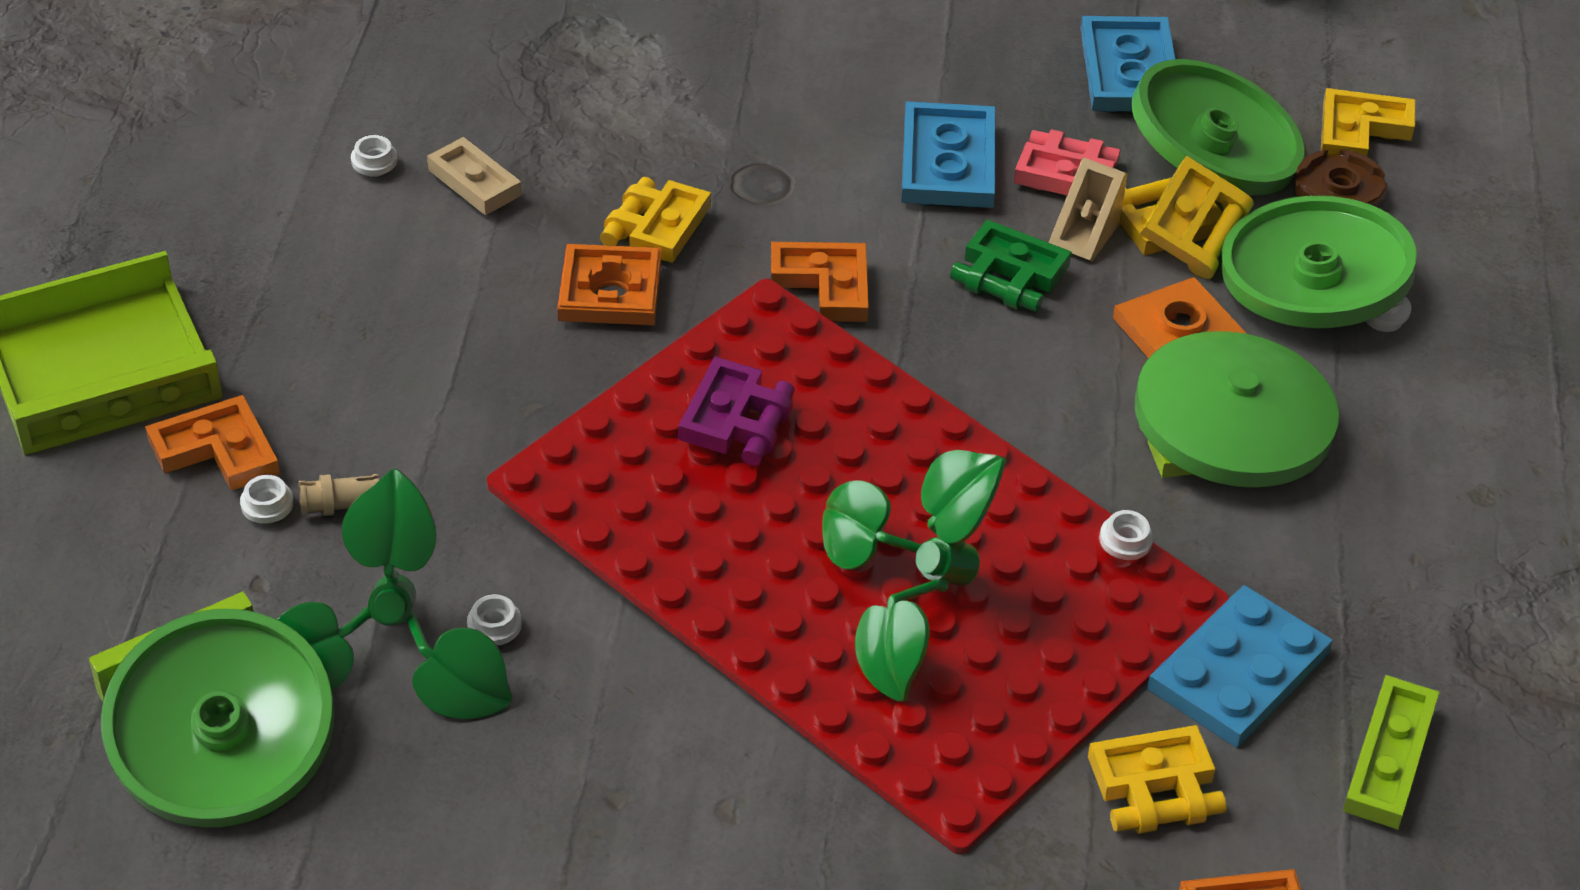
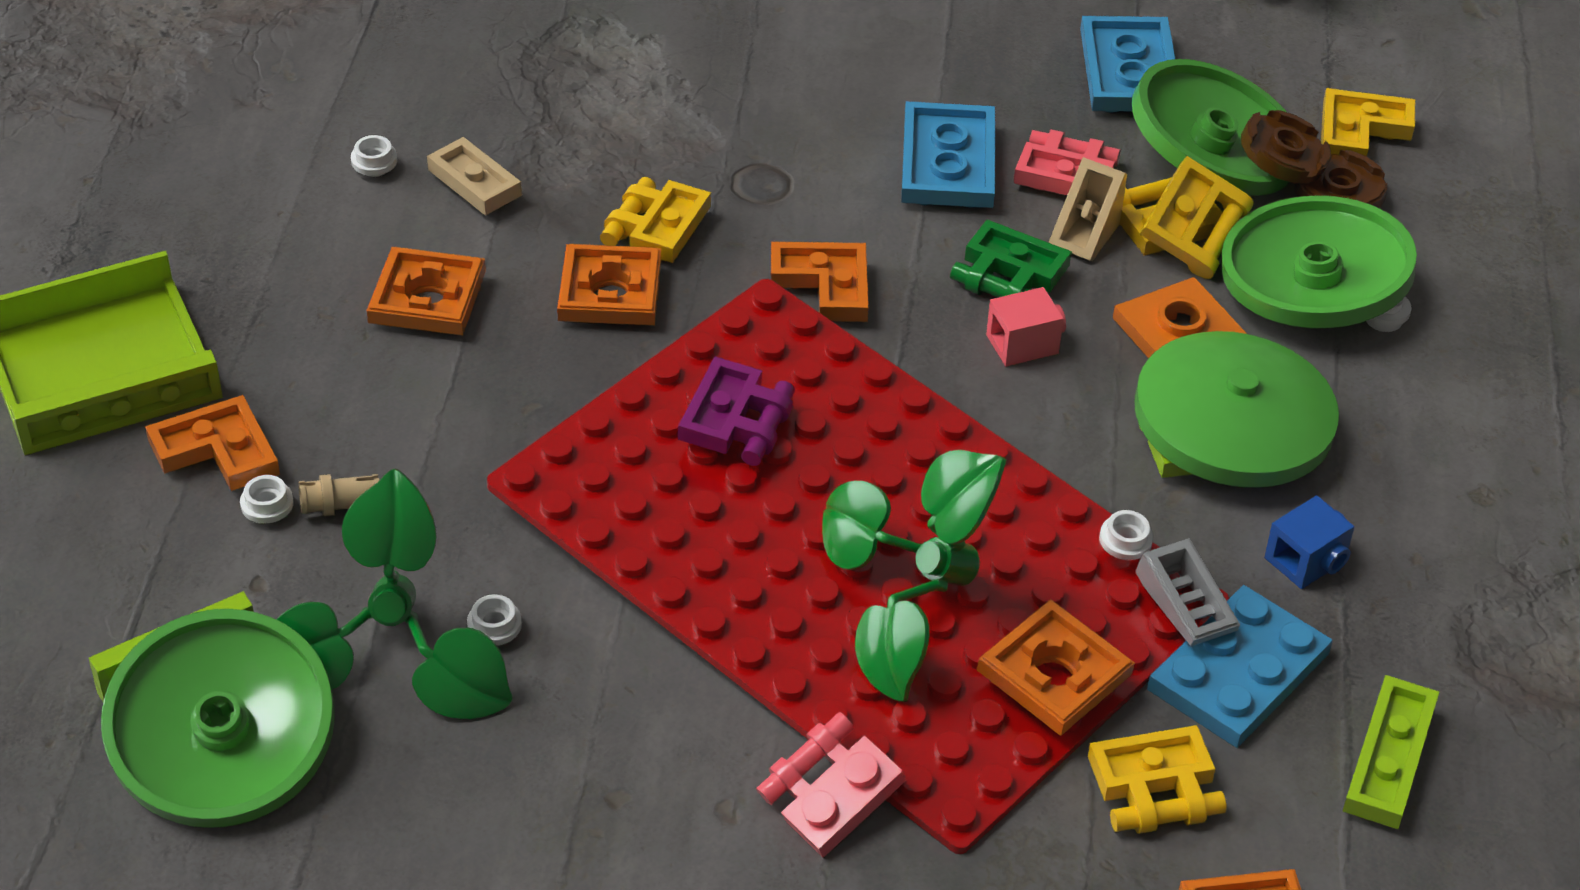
(419, 271): none -> orange piece
(842, 794): none -> coral plate
(1025, 326): none -> coral brick
(1057, 638): none -> orange piece
(1184, 559): none -> light grey slope
(1285, 147): none -> reddish brown plate
(1309, 542): none -> blue brick

